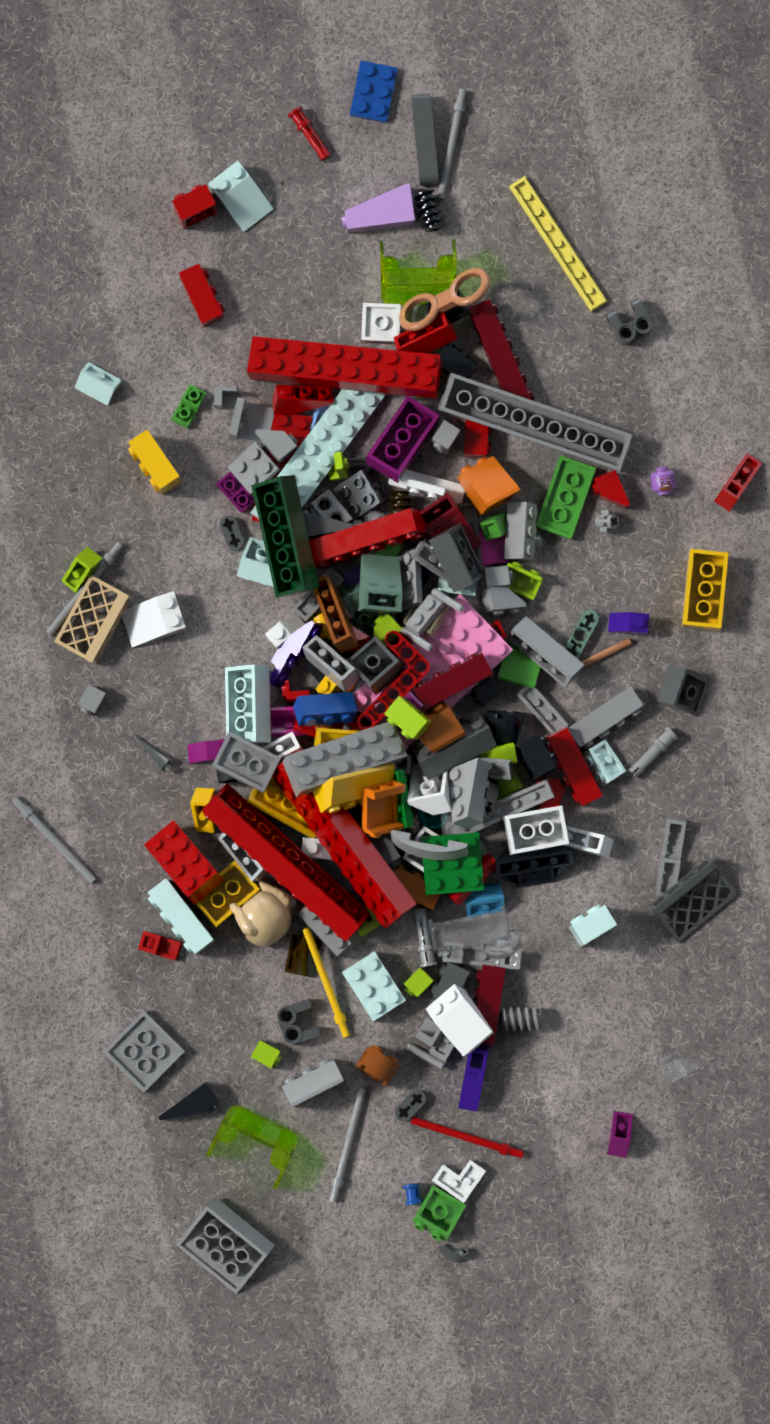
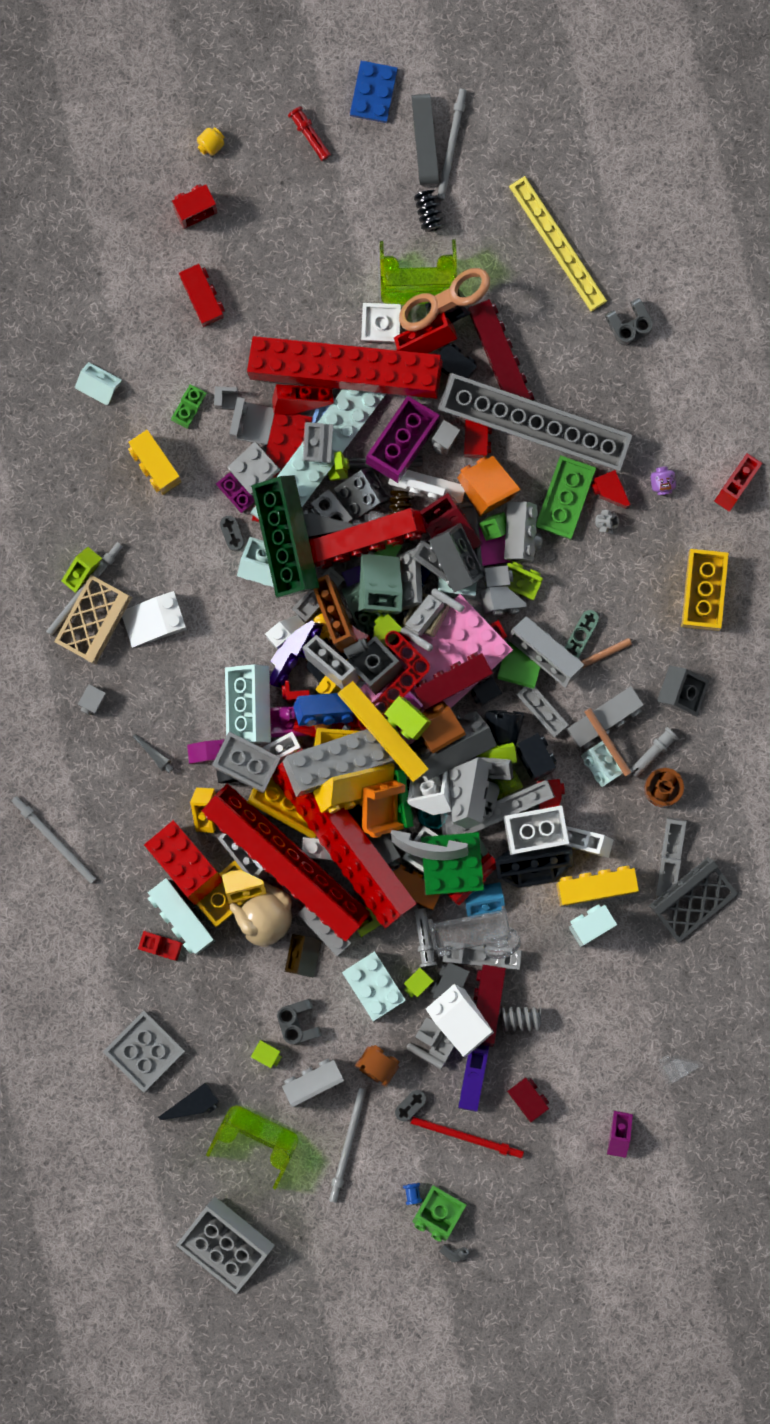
(210, 141): none -> yellow head
(240, 196): light aqua slope -> none
(242, 886): none -> yellow slope
(277, 443): light grey slope -> none
(286, 714): none -> magenta arm
(317, 442): none -> light grey plate
(339, 1016): yellow bar -> none
(356, 648): none -> dark grey pin
(381, 212): lavender slope -> none
(383, 731): none -> yellow tile
(459, 1185): white plate -> none
(528, 1099): none -> dark red brick
(573, 767): red brick -> none
(597, 887): none -> yellow brick
(607, 741): none -> nougat bar
(628, 623): dark purple slope -> none
(664, 787): none -> dark orange brick

